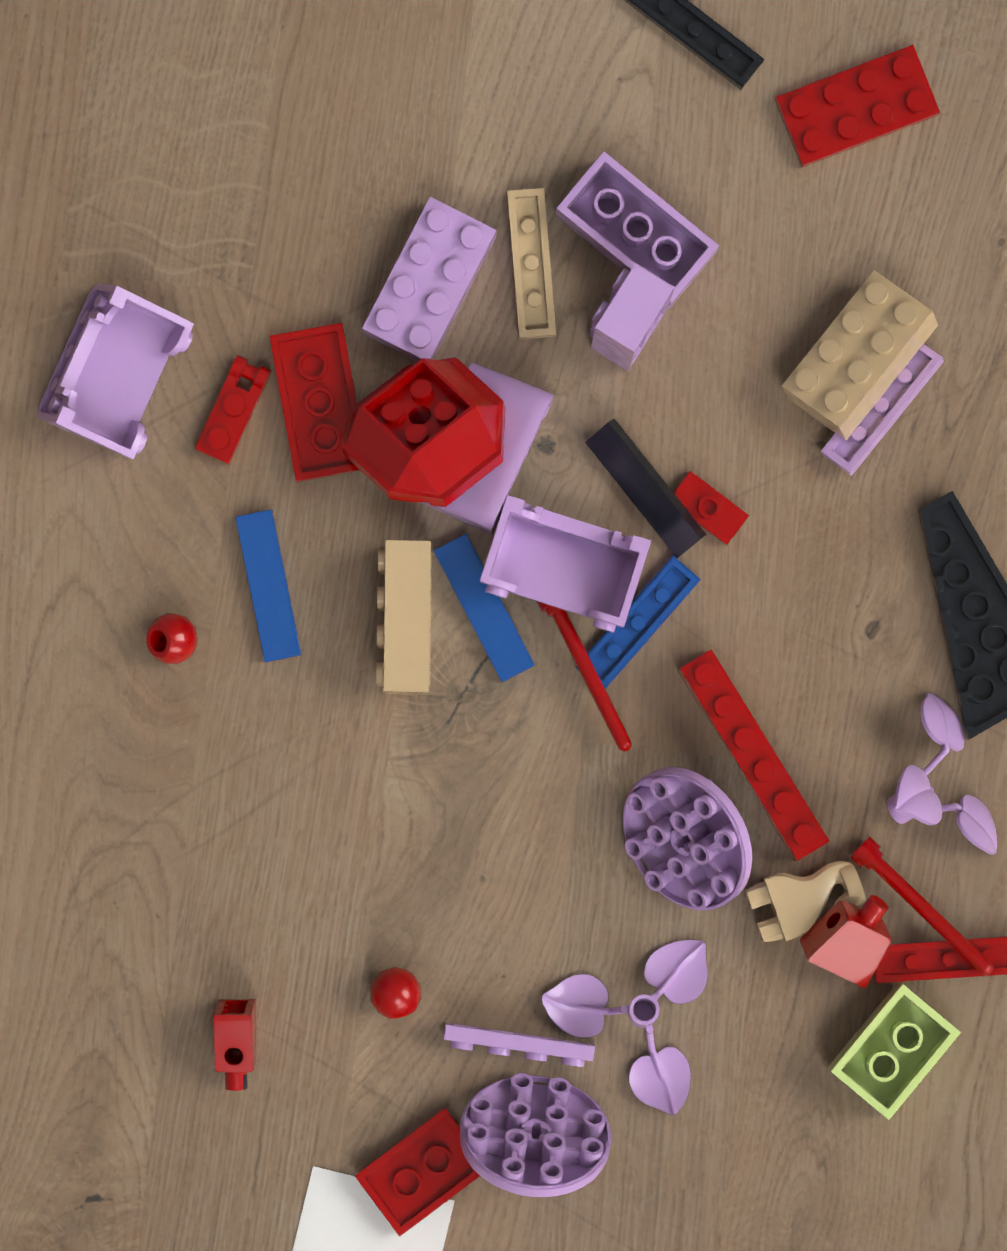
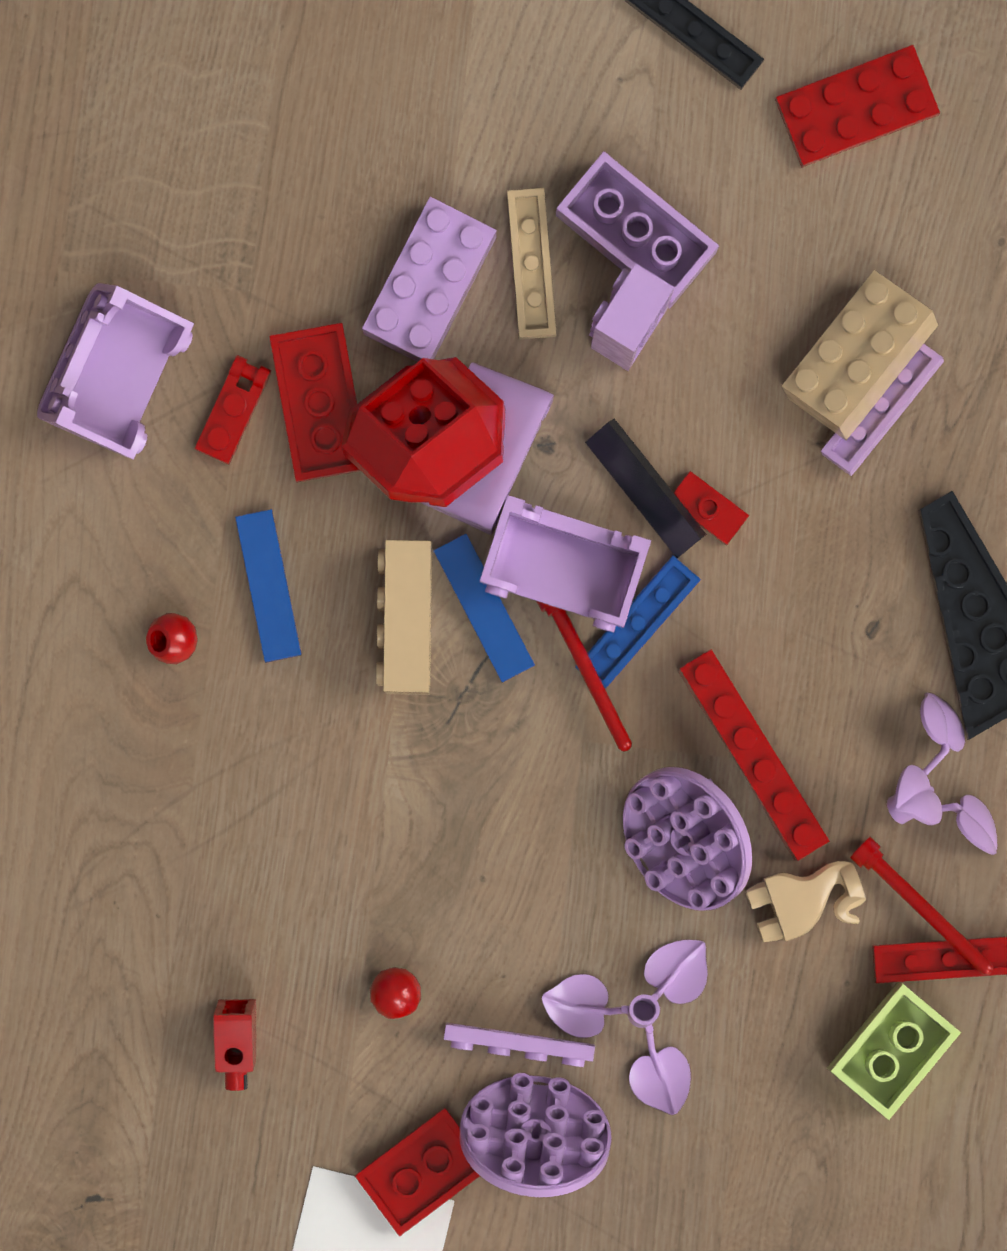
(849, 940): torso -> none

